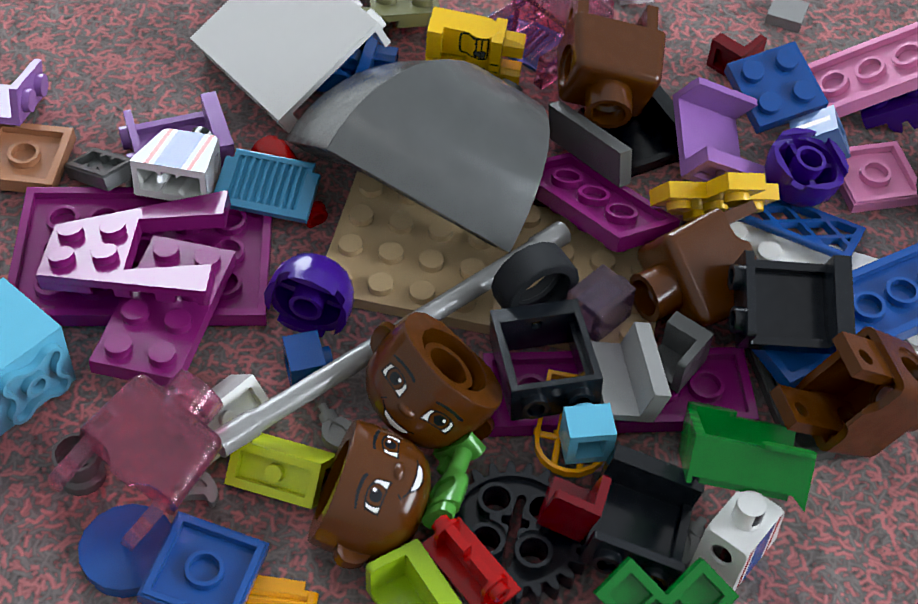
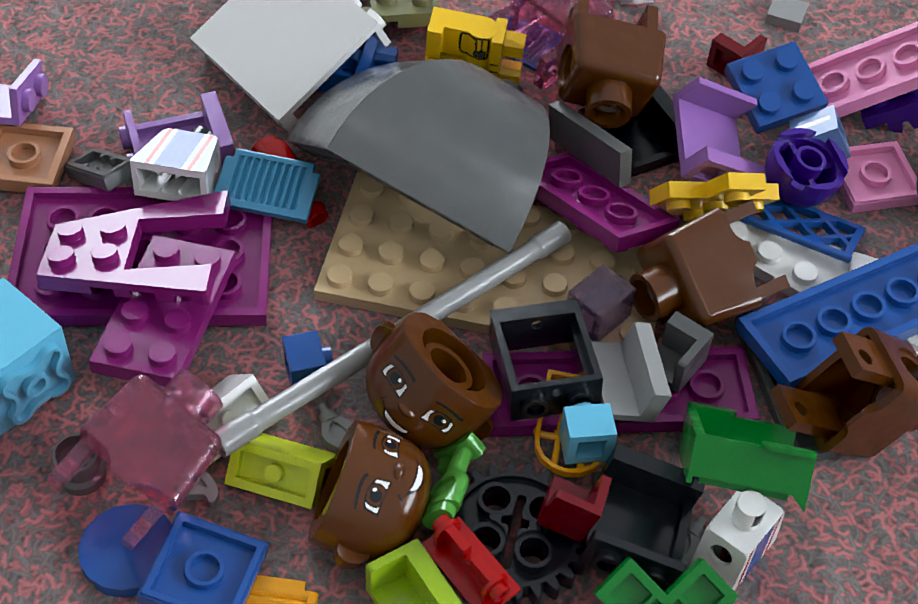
(311, 294): dark purple cylinder -> none
(527, 267): black tyre -> none
(790, 303): black panel -> none

